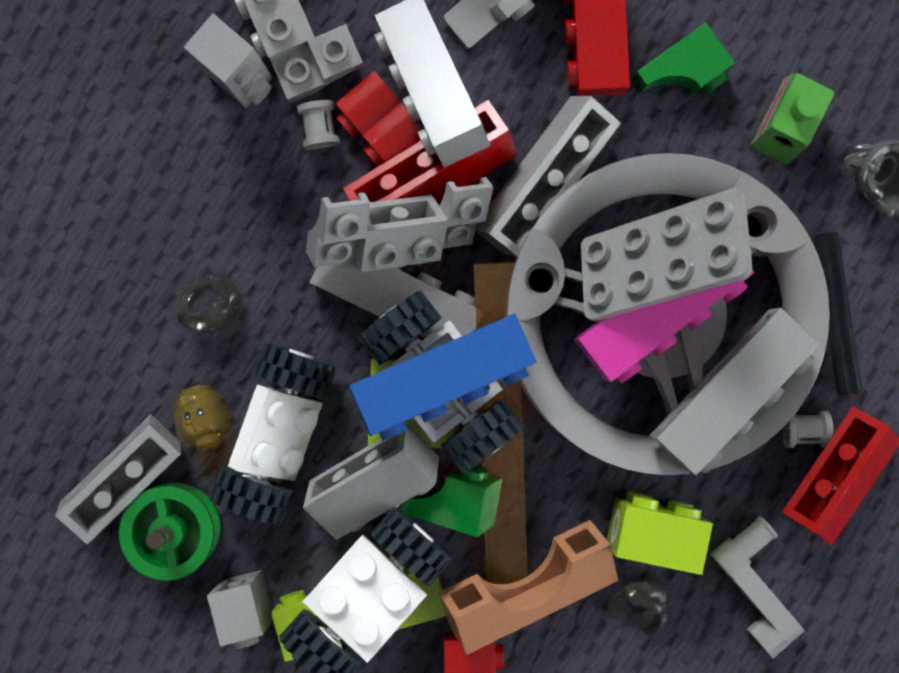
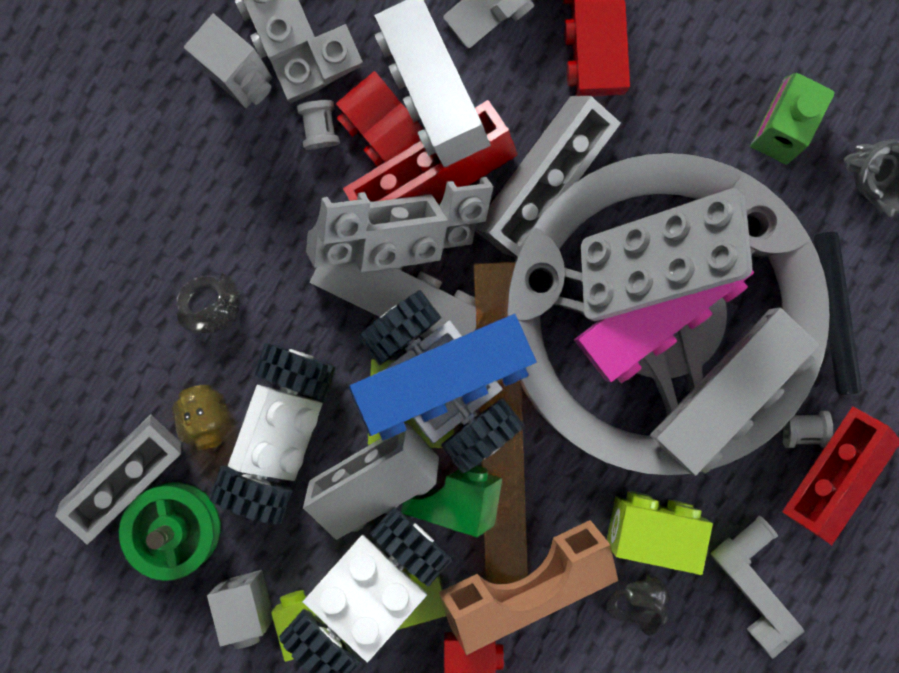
(693, 62): green arch -> none

